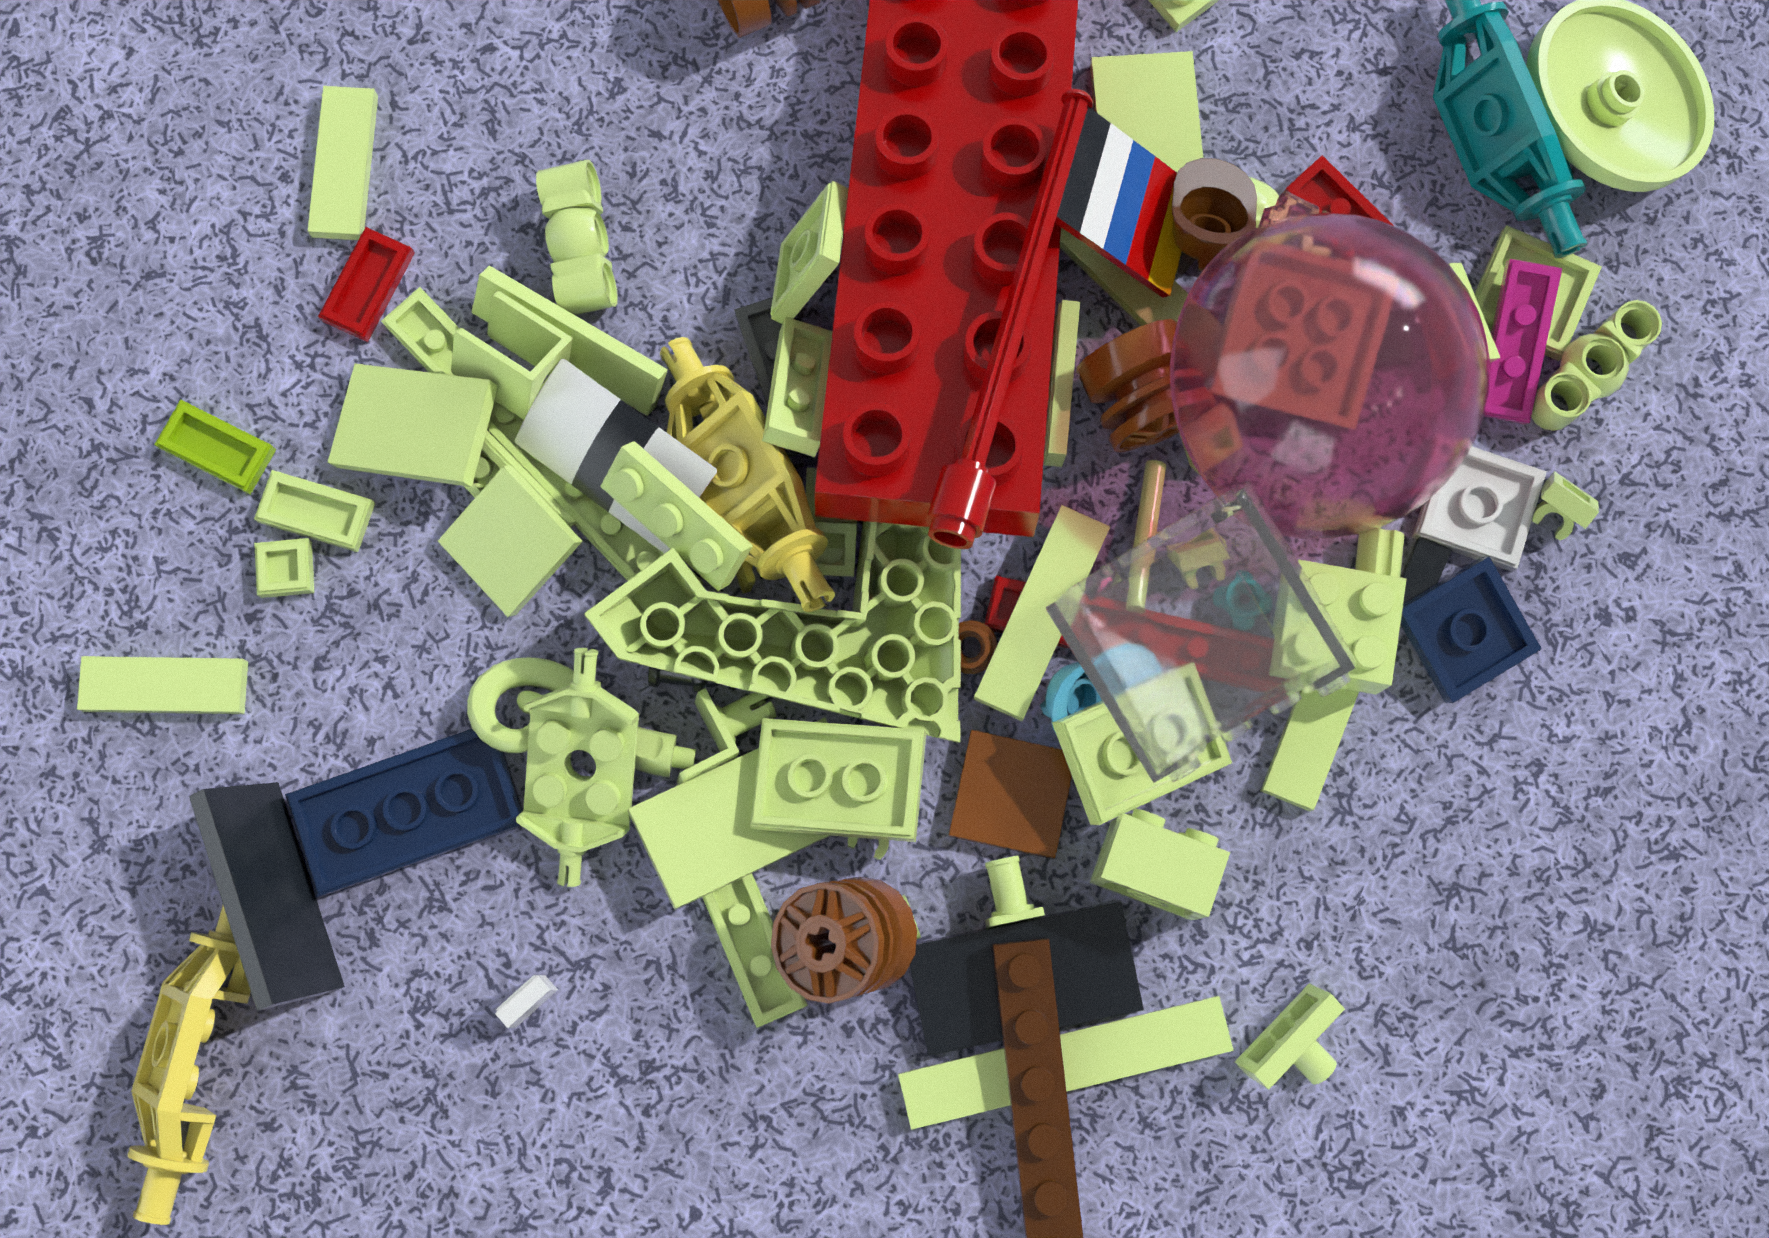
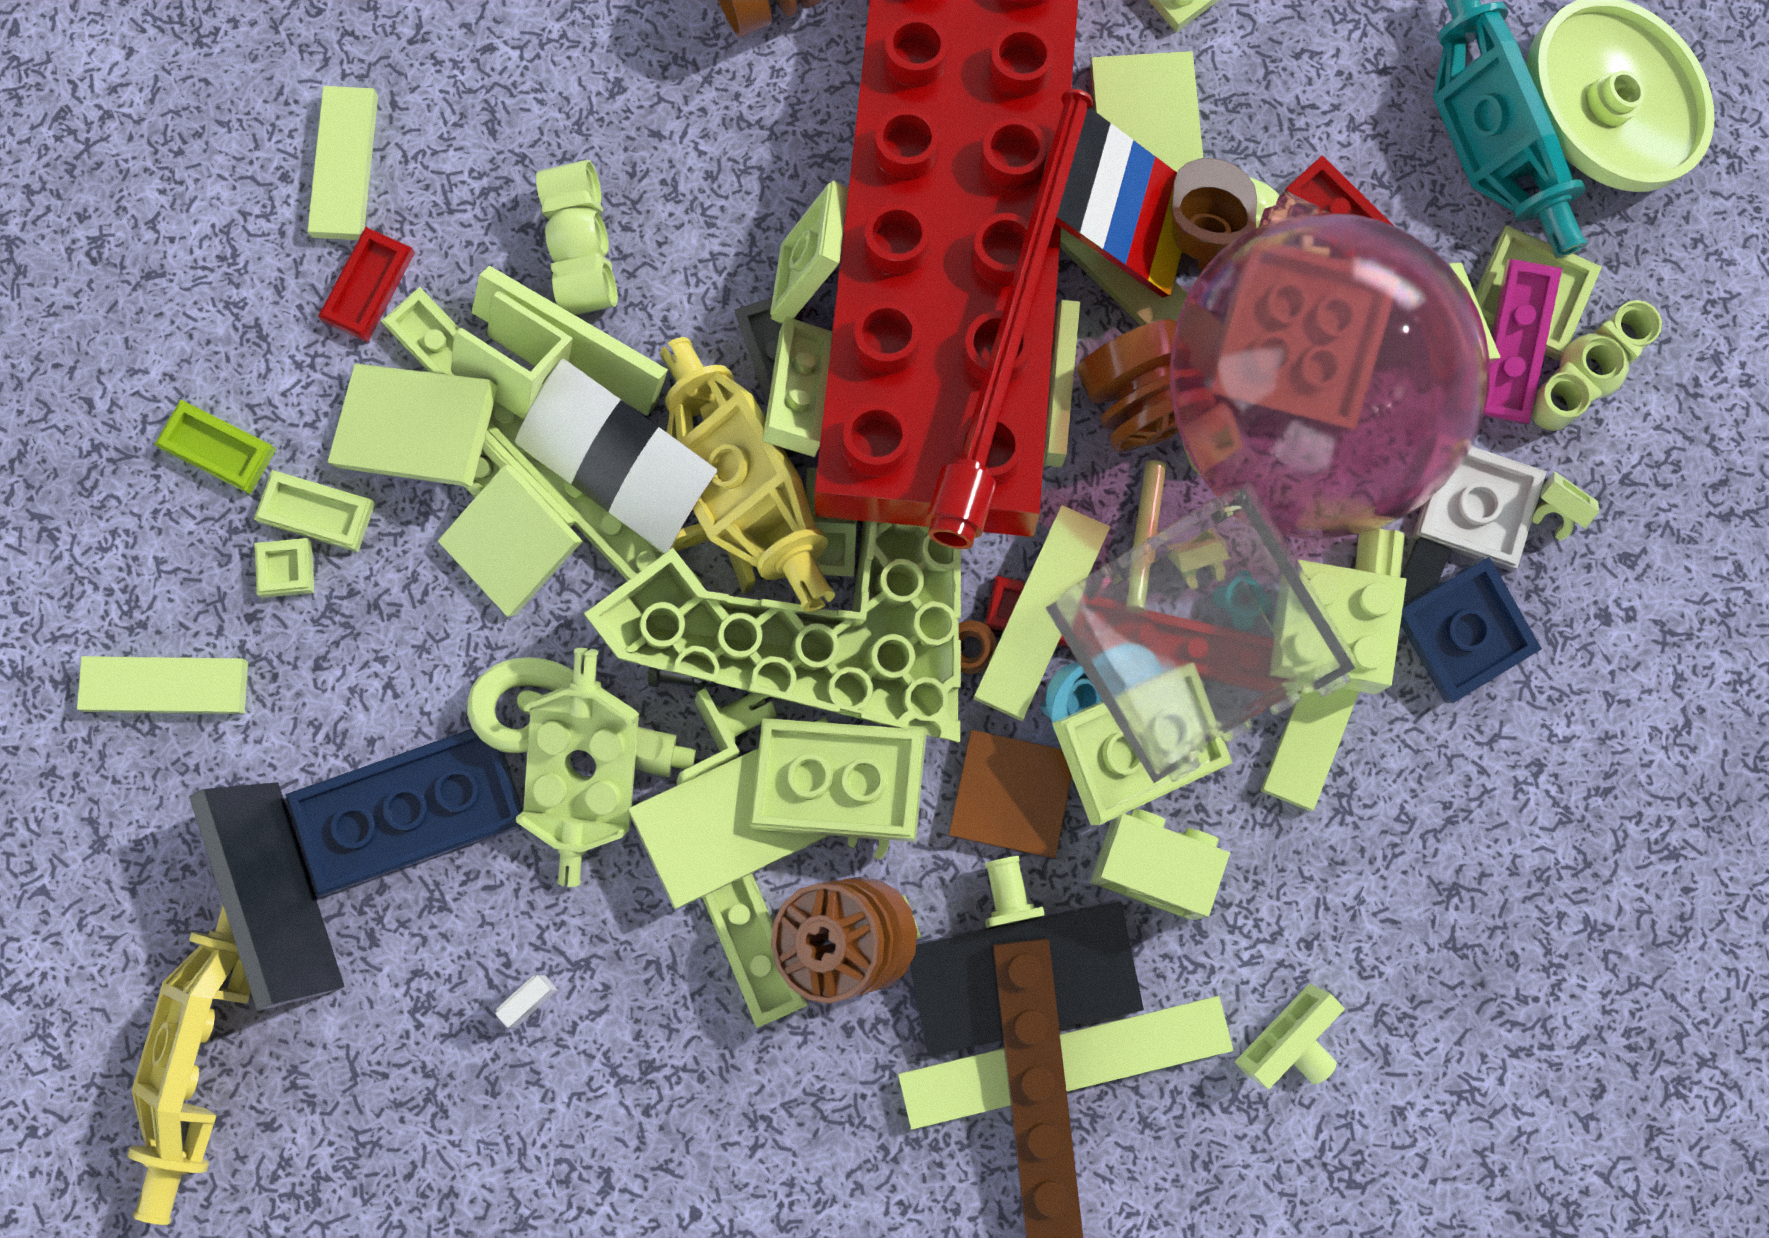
(676, 515): yellowish green plate -> none

